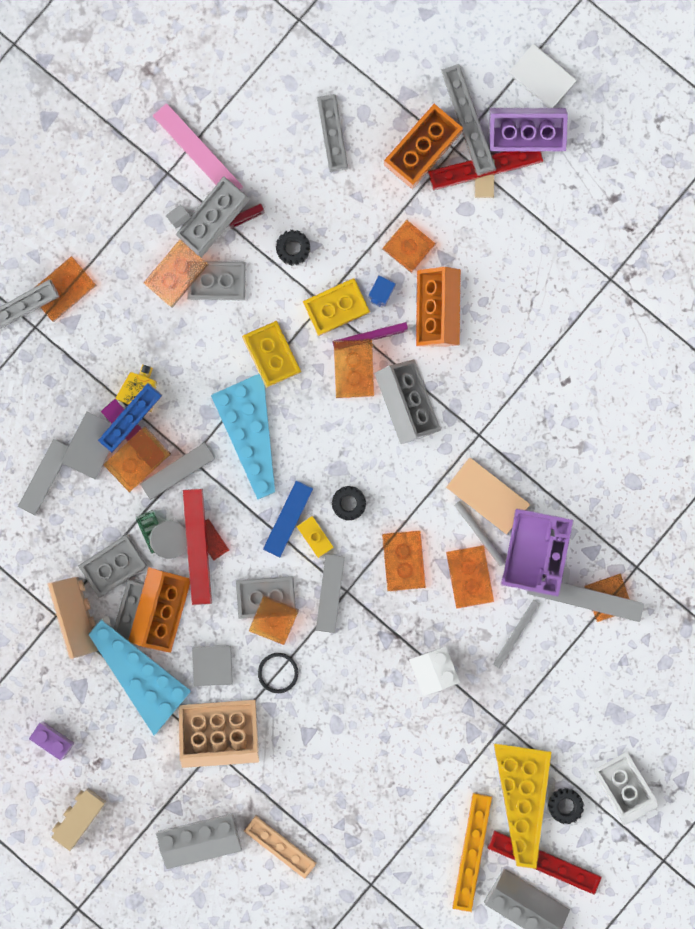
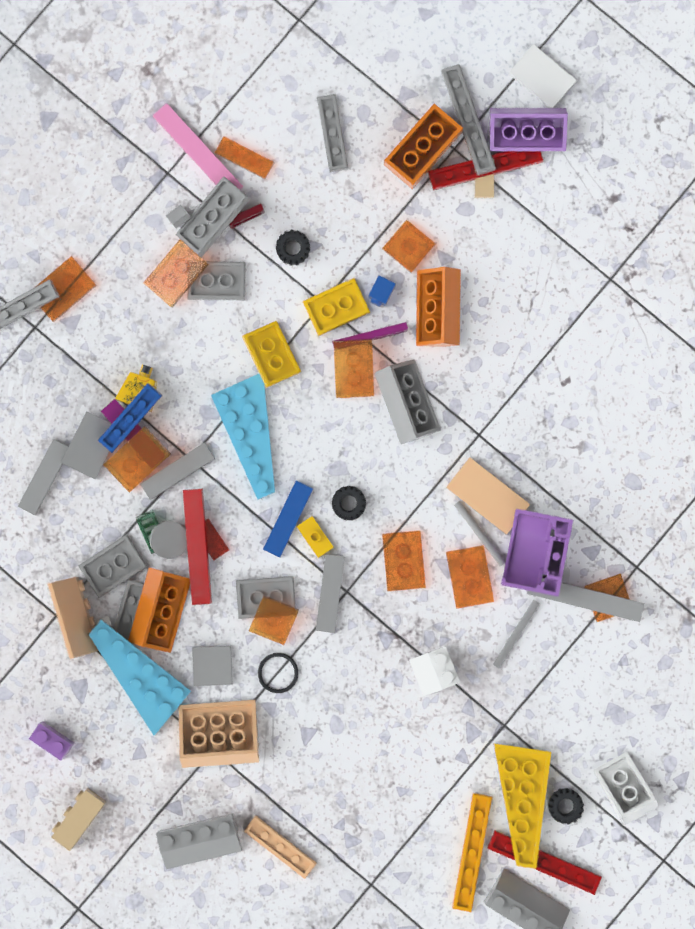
(244, 157): none -> clear orange tile

